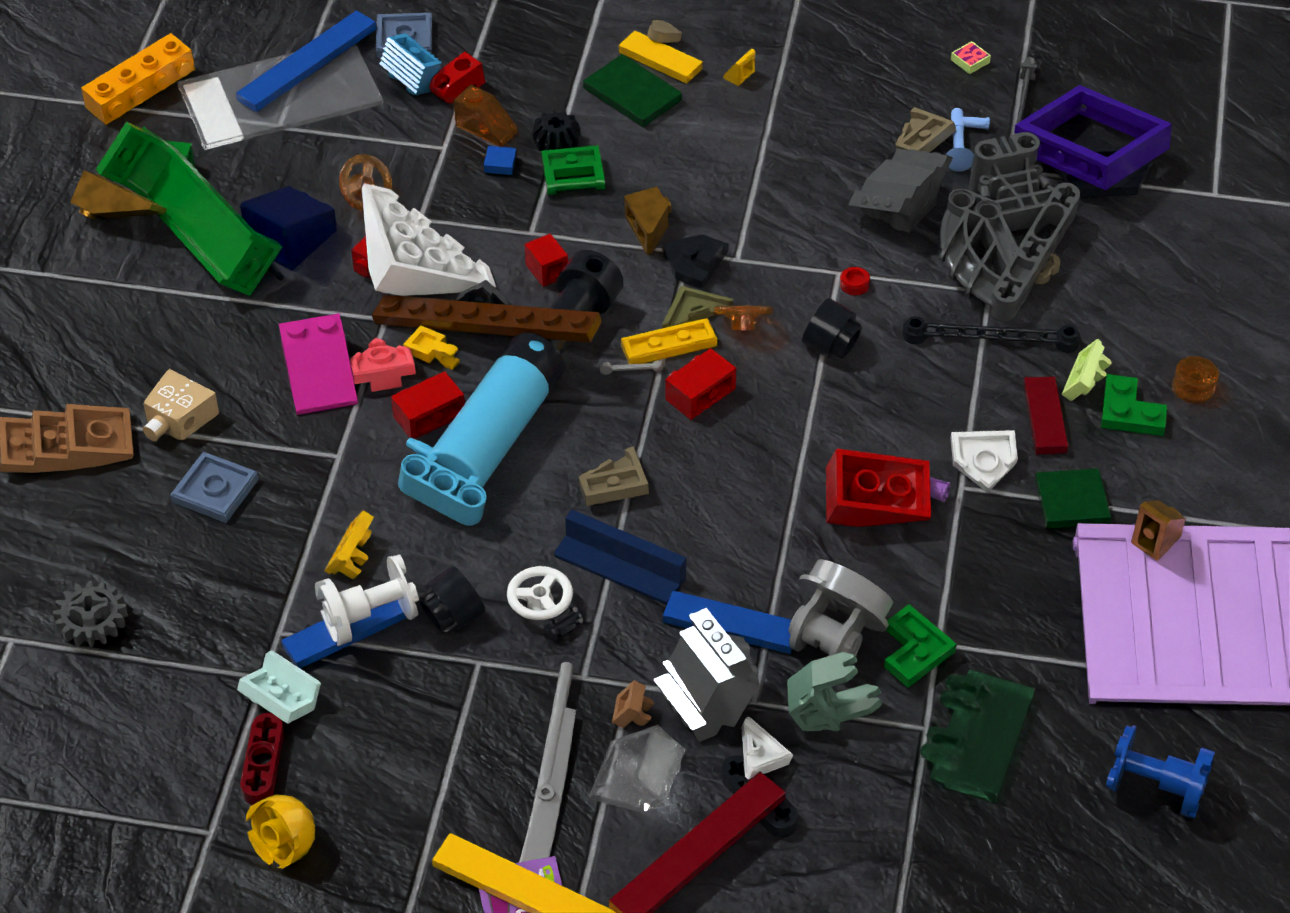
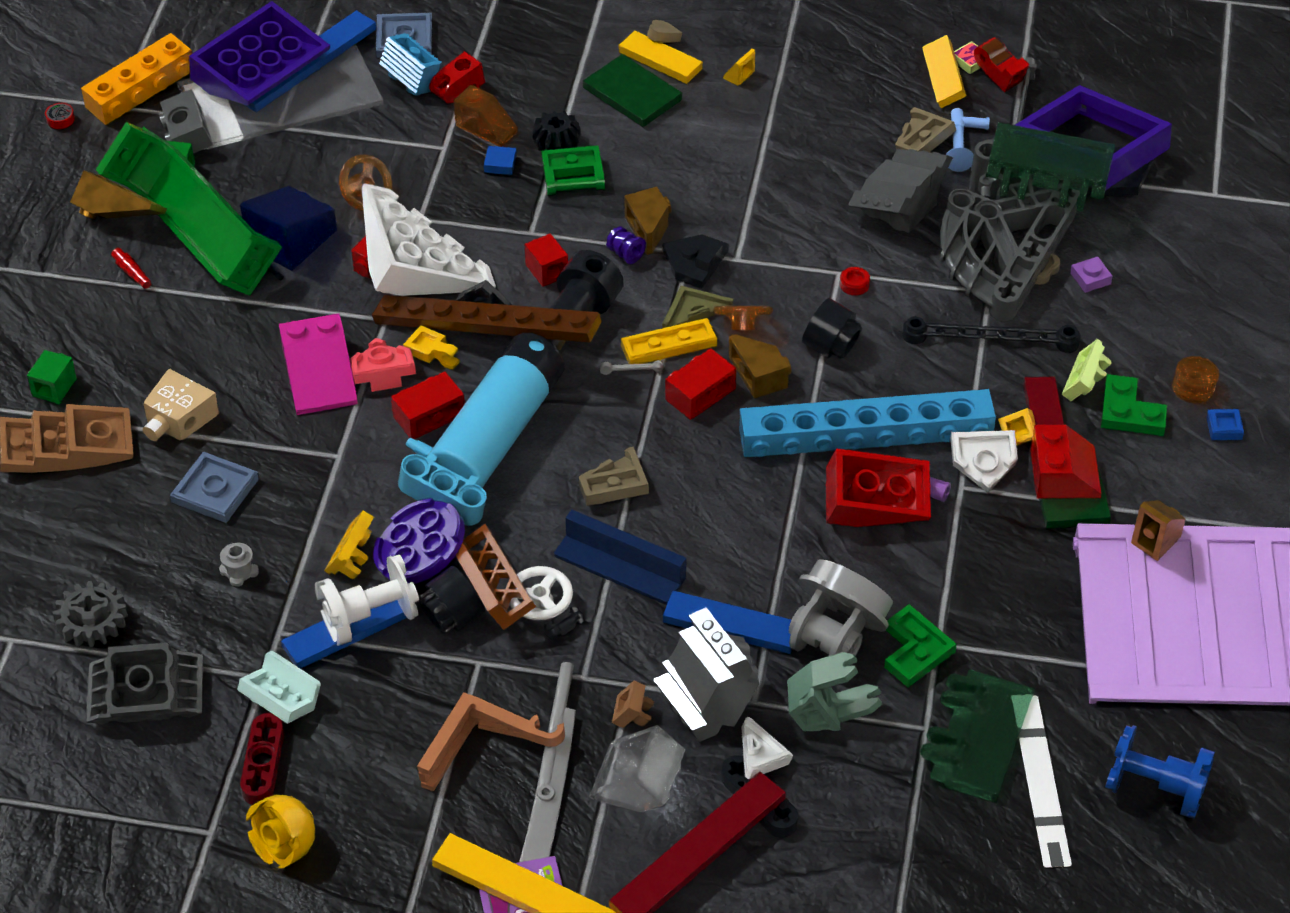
(51, 376): none -> green brick
(60, 115): none -> tile
(129, 266): none -> red animal
(144, 684): none -> dark grey slope
(185, 121): none -> dark grey brick
(237, 564): none -> light grey brick
(255, 55): none -> dark purple slope
(425, 537): none -> dark purple tile
(455, 730): none -> nougat hinge
(486, 588): none -> dark orange fence
(626, 244): none -> dark purple bush
(759, 365): none -> pearl gold slope
(863, 422): none -> dark azure brick
(944, 71): none -> yellow tile
(1000, 64): none -> red leg
(1021, 422): none -> yellow slope
(1043, 789): none -> white sticker
(1050, 159): none -> clear green hinge
(1063, 463): none -> red slope
(1091, 274): none -> medium lavender plate
(1225, 424): none -> blue tile

